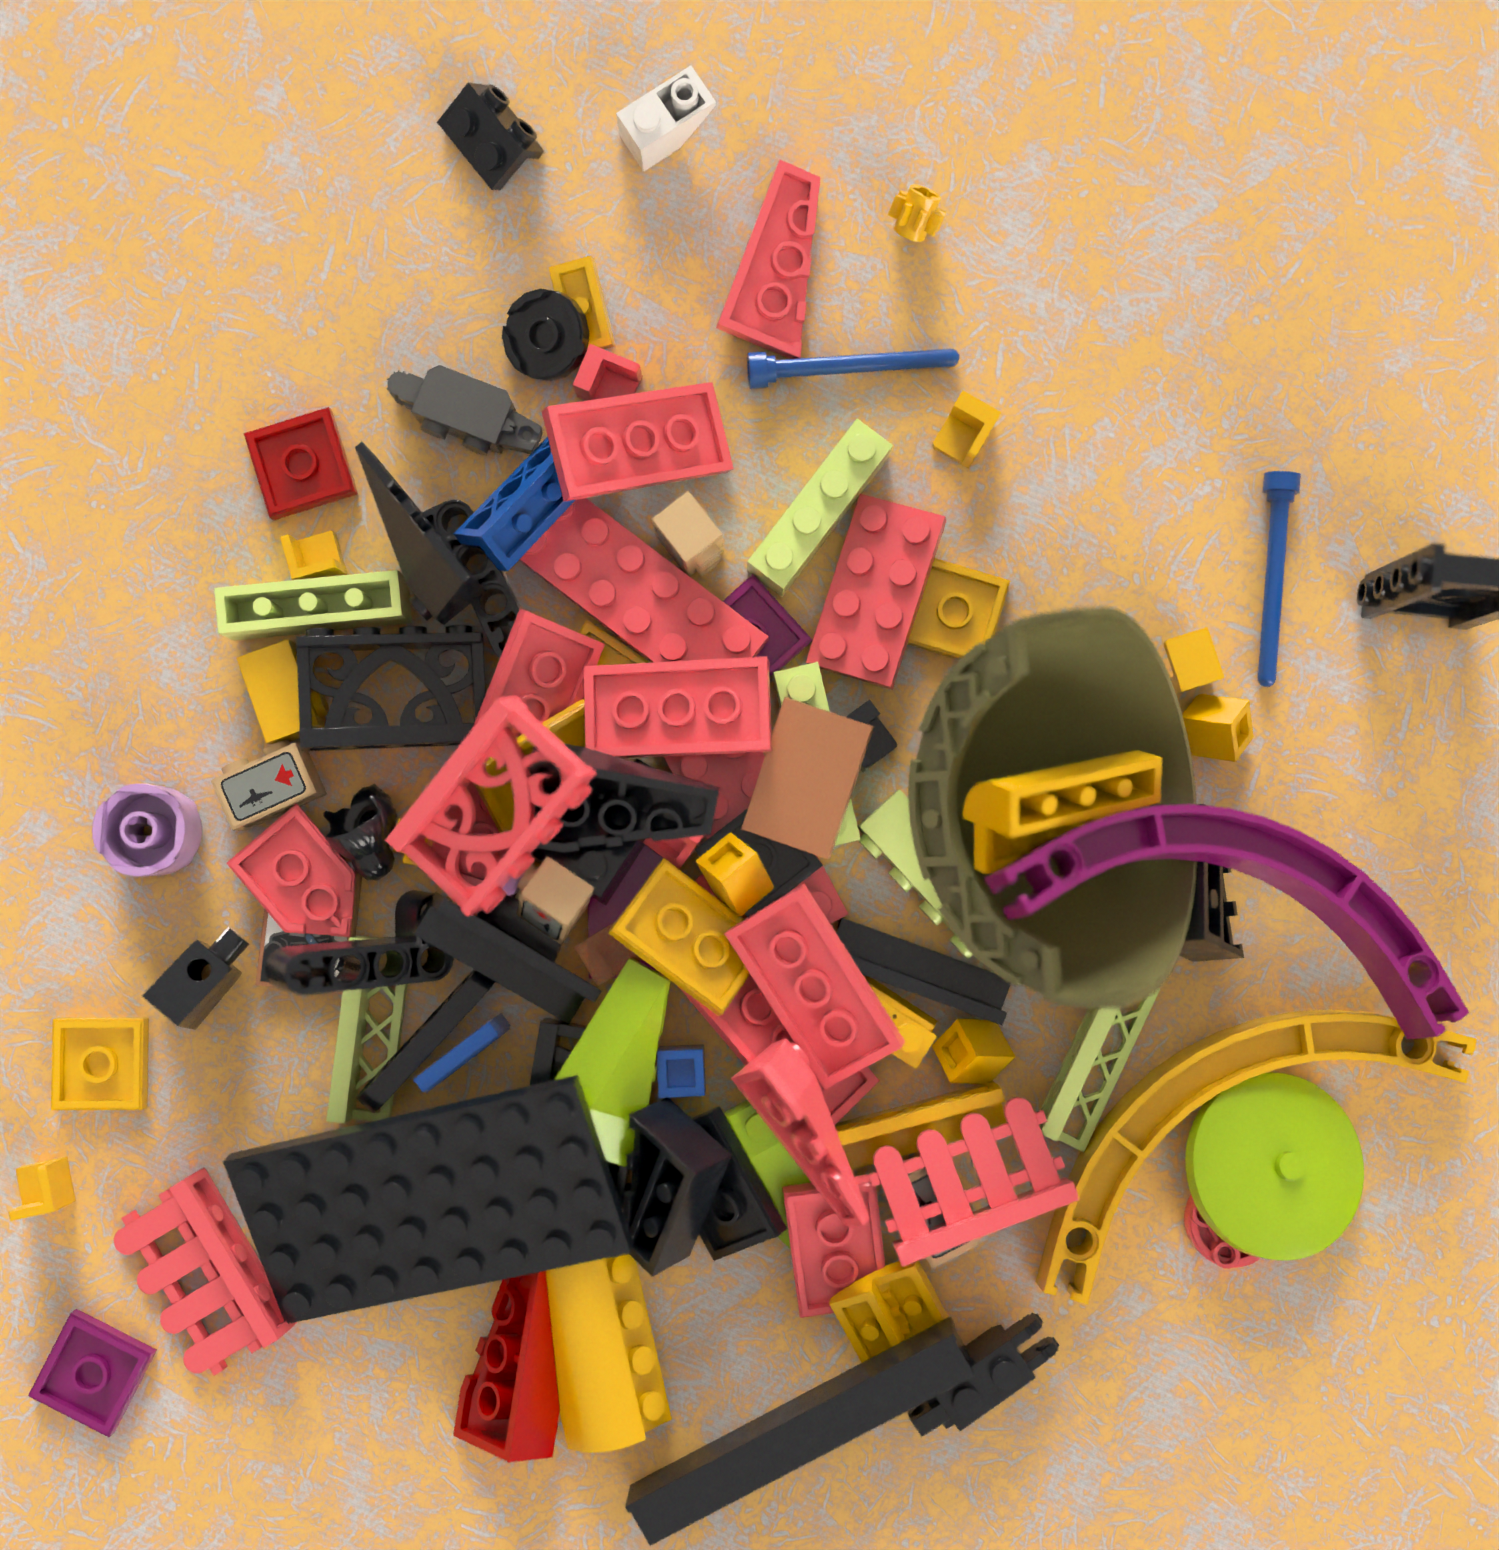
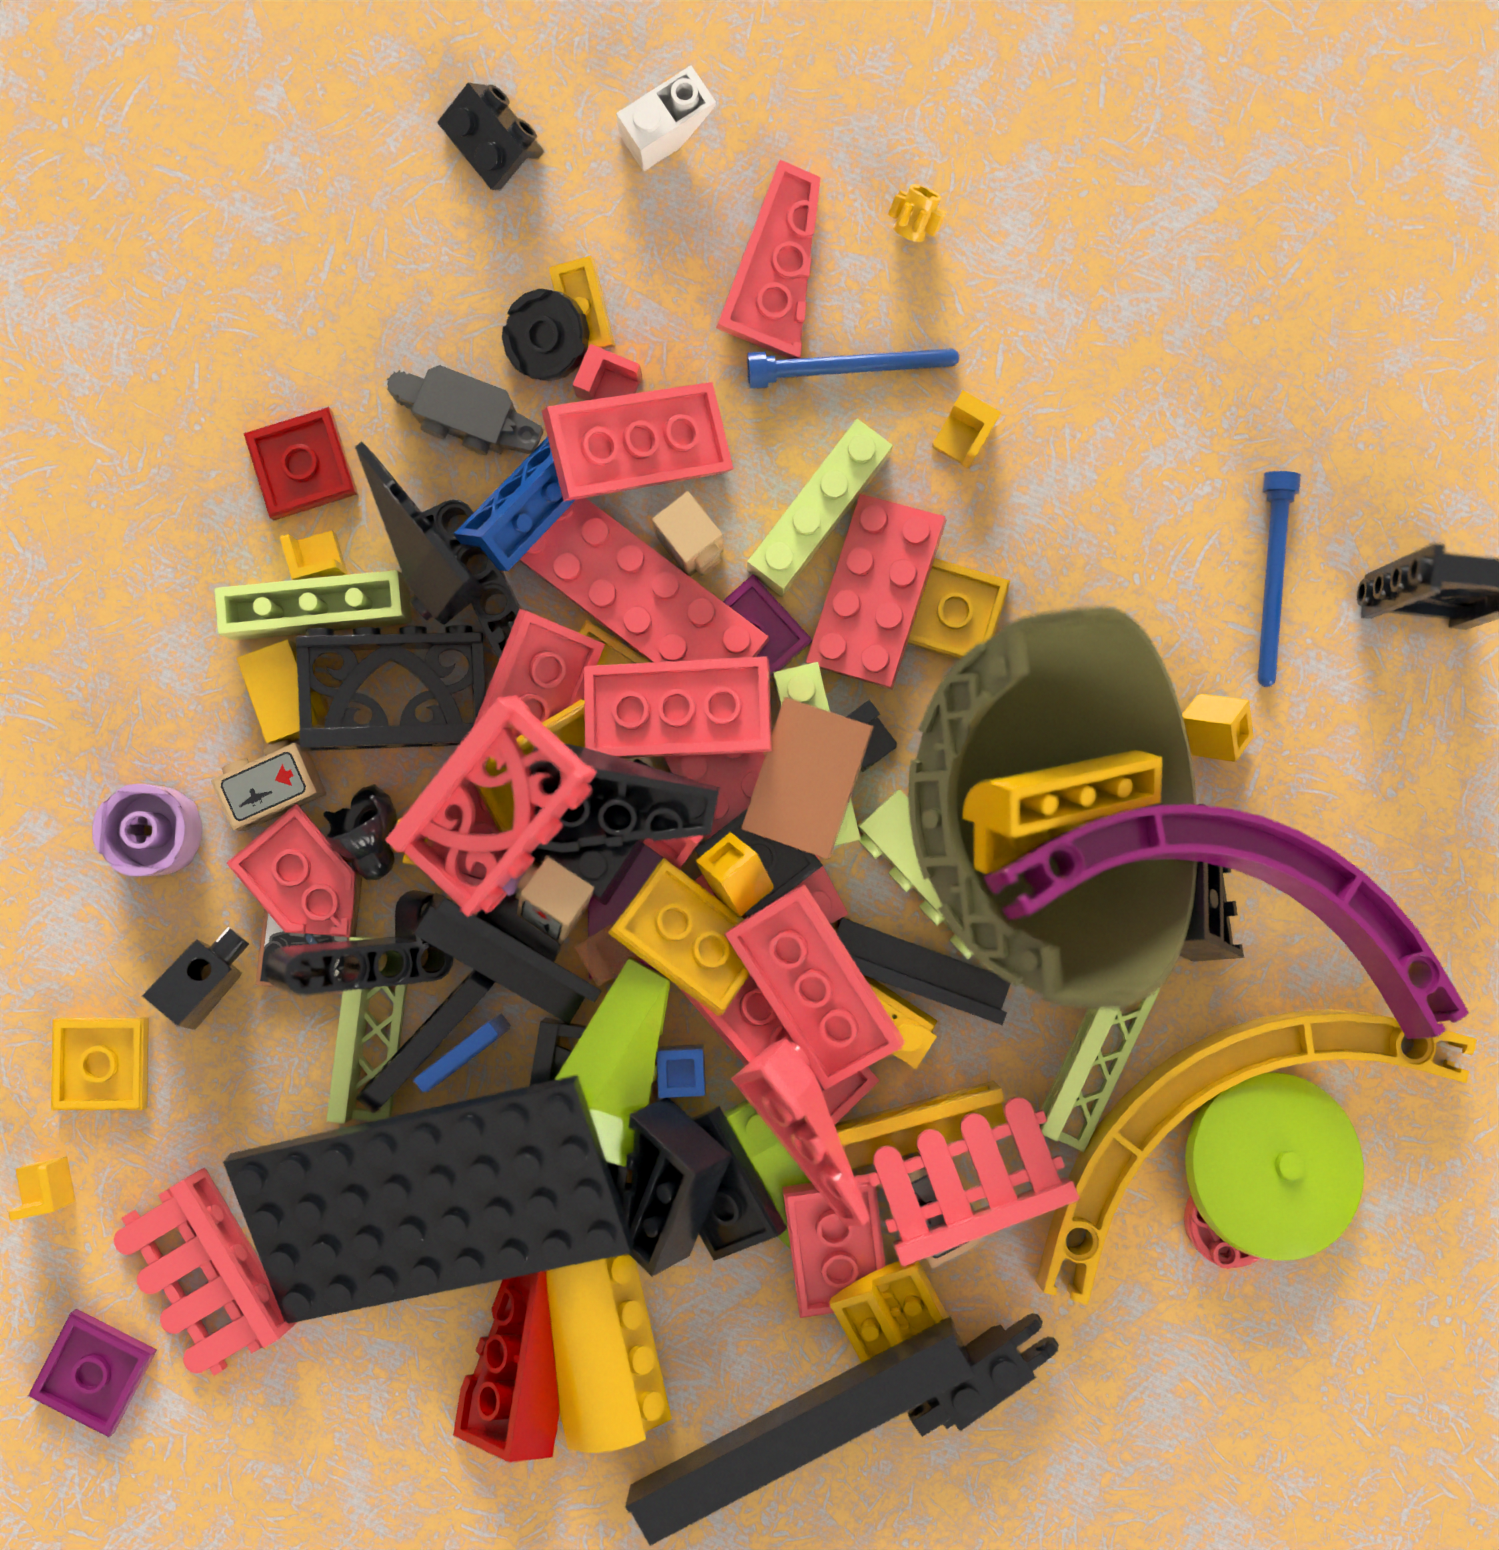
(973, 1051): yellow panel -> none
(1193, 660): yellow panel -> none

